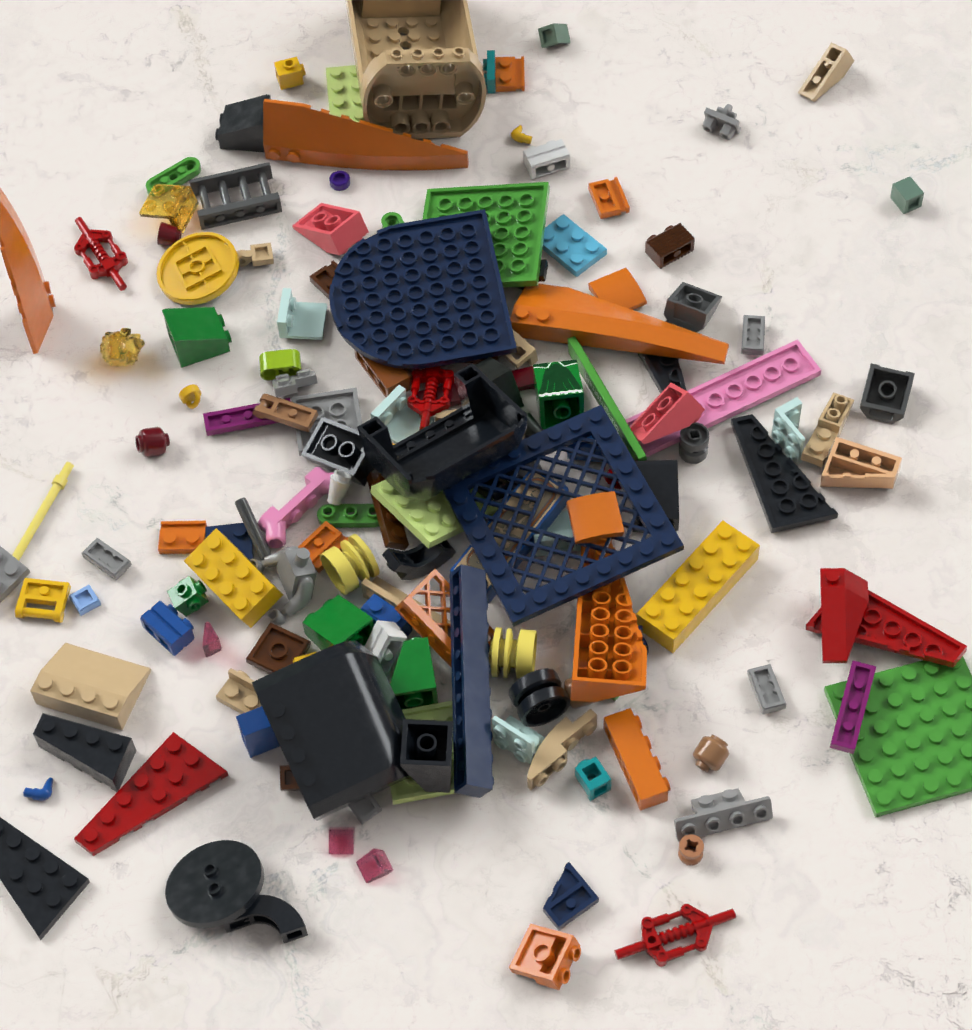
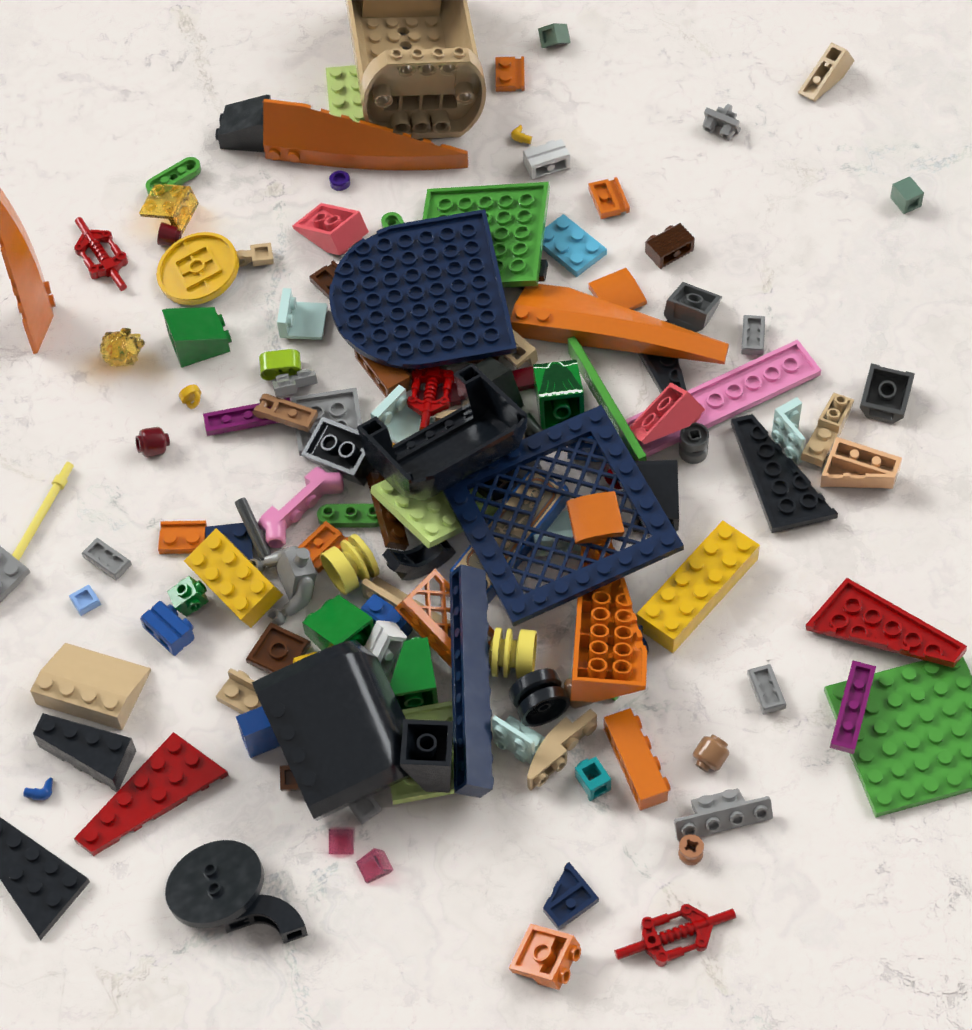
(44, 593): yellow plate -> none
(211, 641): clear pink slope -> none
(240, 210): dark grey fence -> none
(289, 73): yellow brick -> none
(339, 484): white cone -> none
(489, 66): teal plate -> none
(842, 609): red wedge -> none

